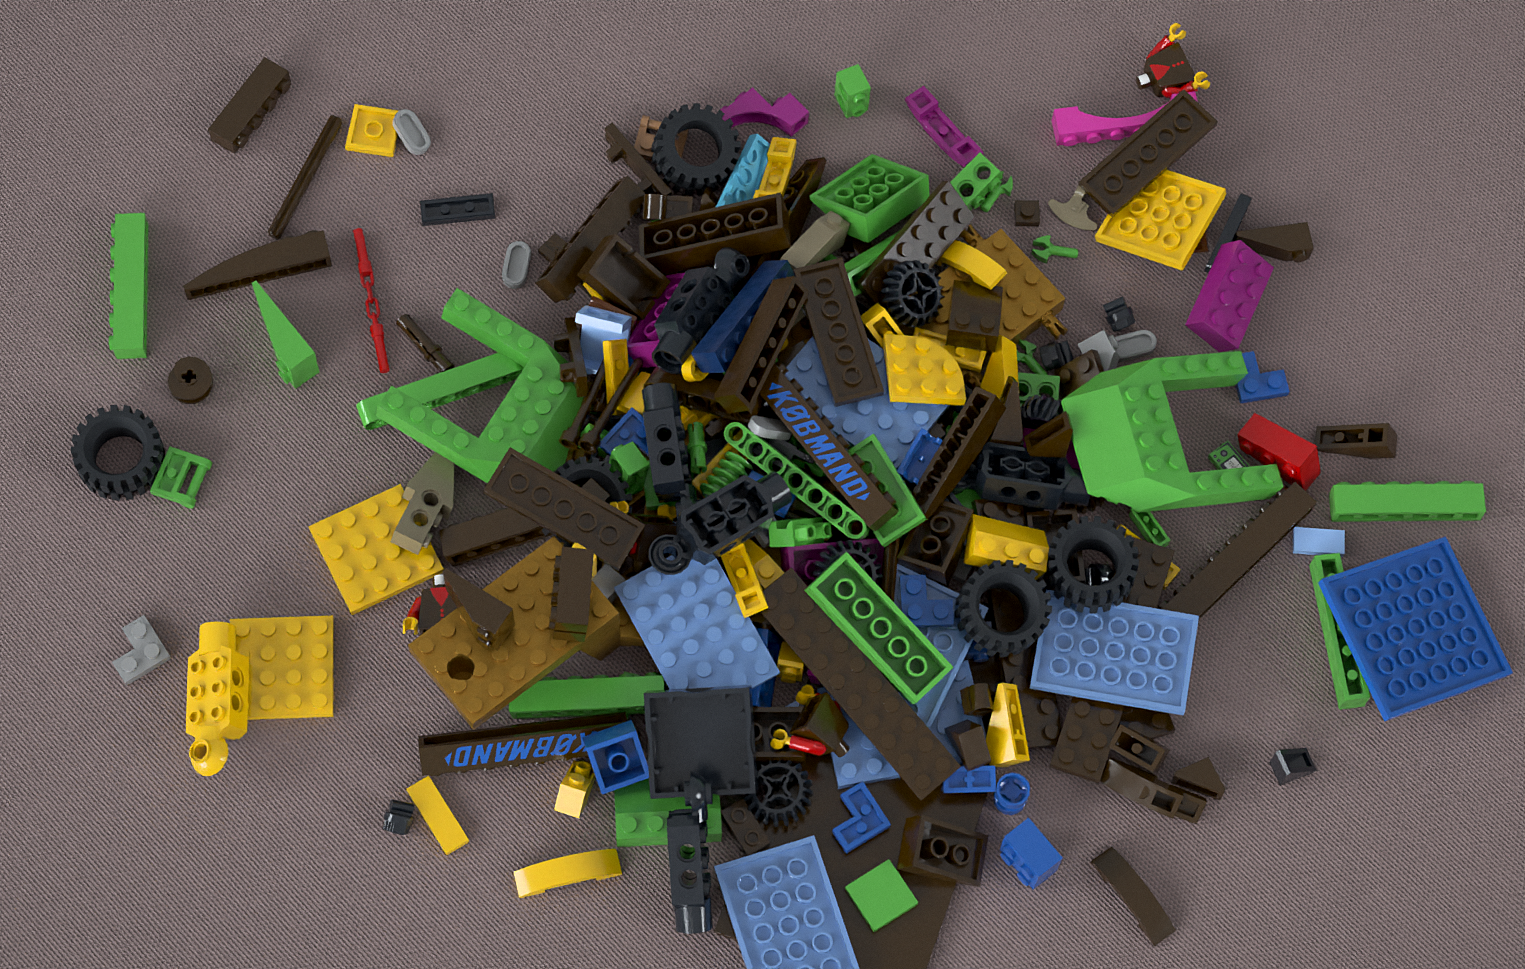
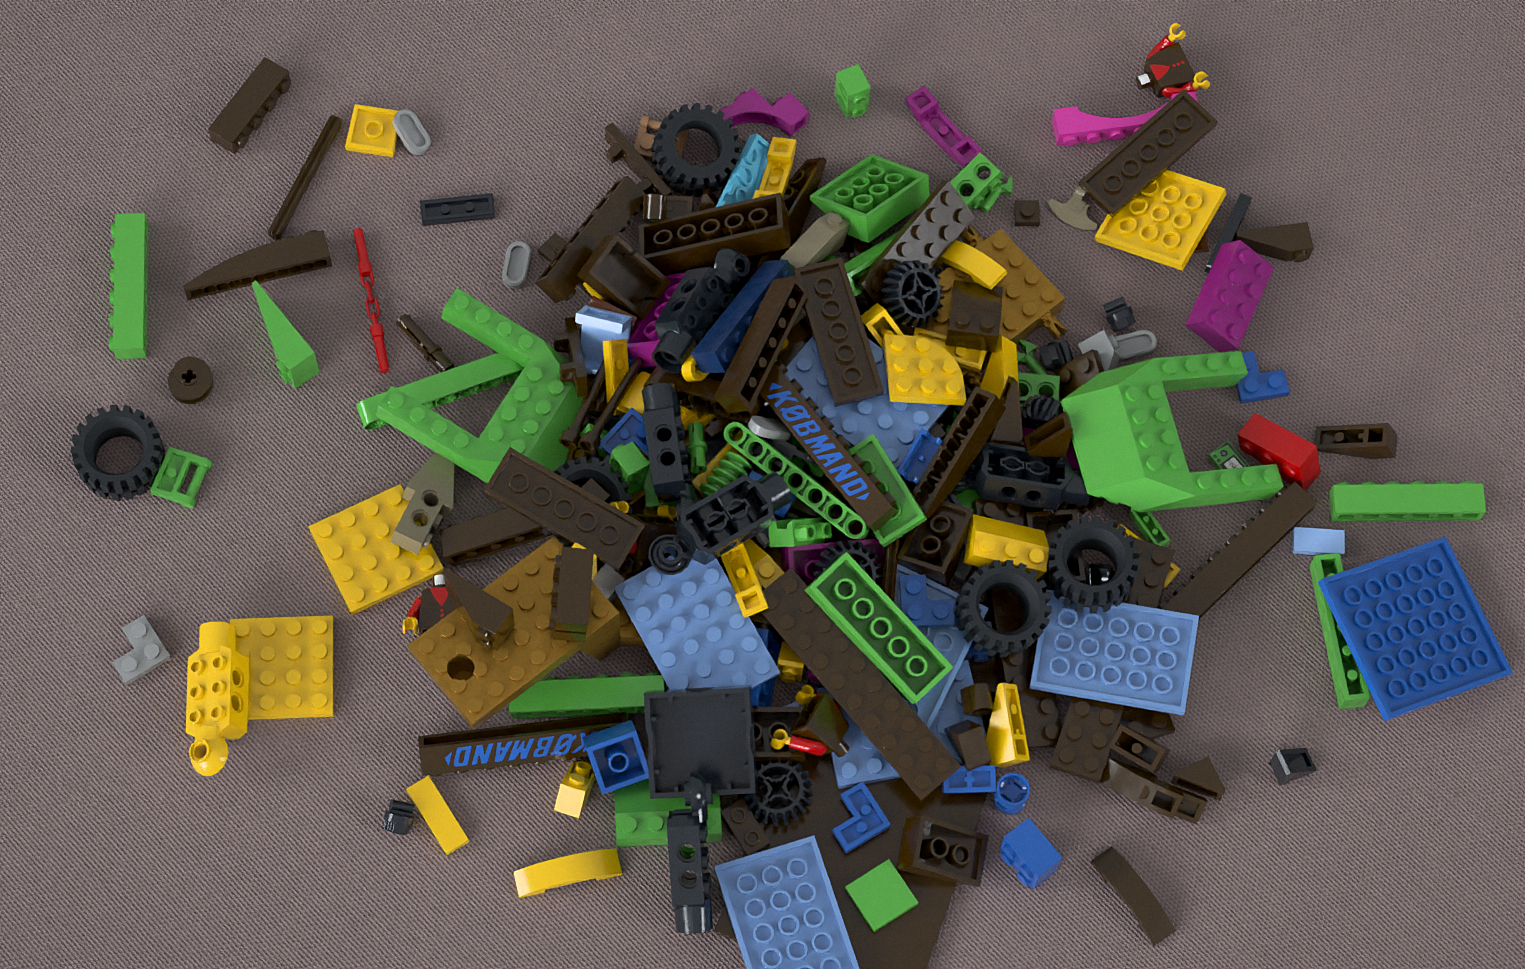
(1051, 249): bright green bar -> none

